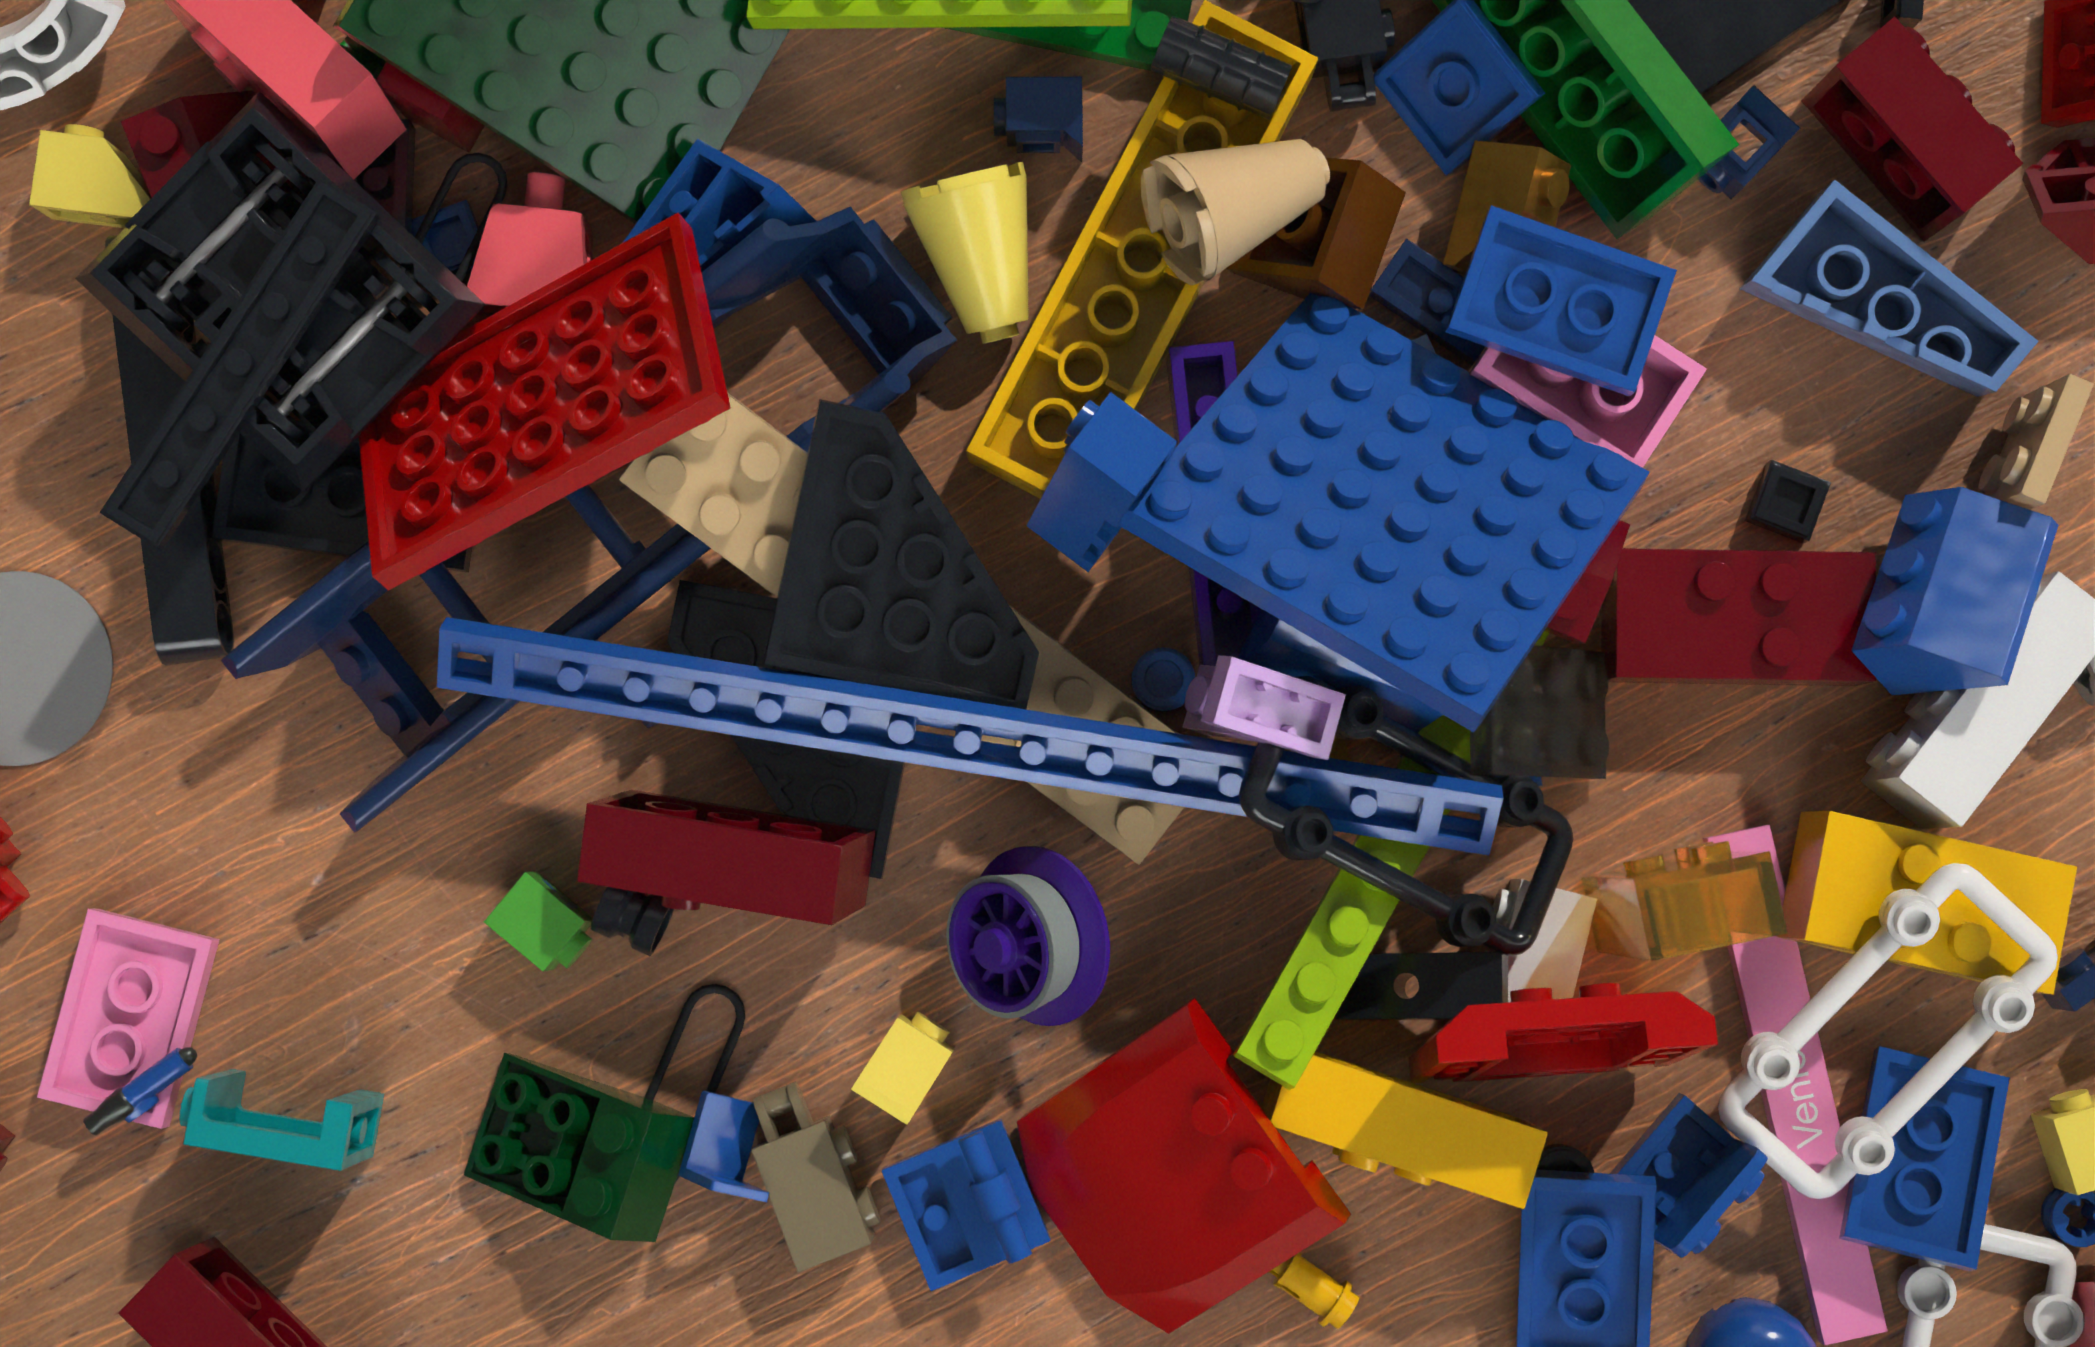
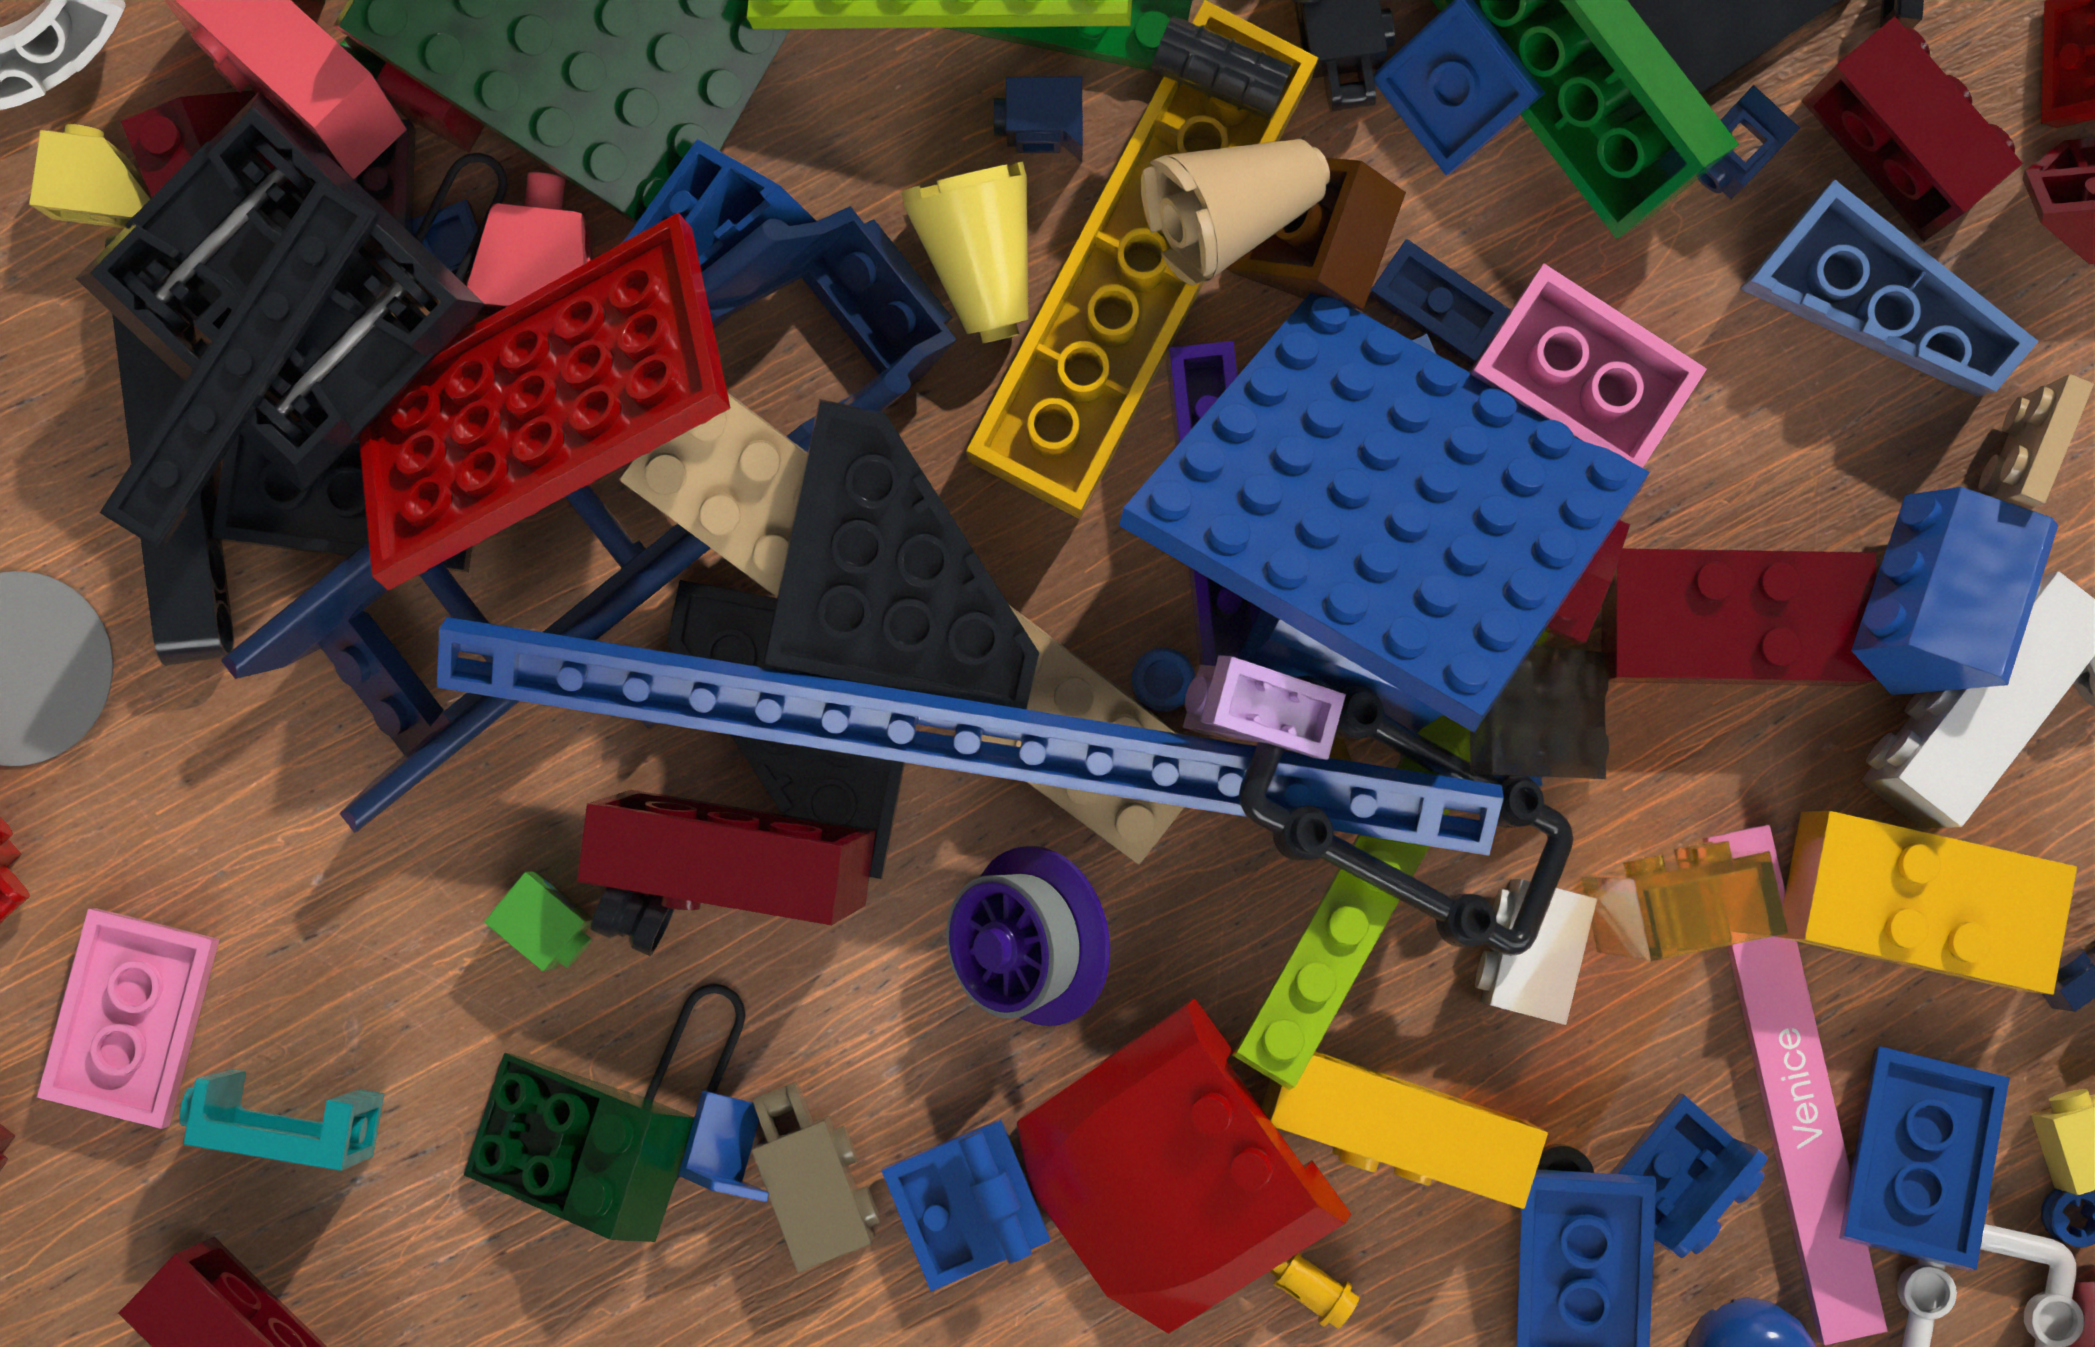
(140, 1093): piece -> none
(905, 1066): light yellow slope -> none
(1104, 469): blue wedge -> none
(1445, 985): black tile -> none
(1510, 178): pearl gold slope -> none
(1561, 301): blue plate -> none
(1564, 1035): red wedge -> none
(1787, 501): black tile -> none
(1906, 919): white bar -> none

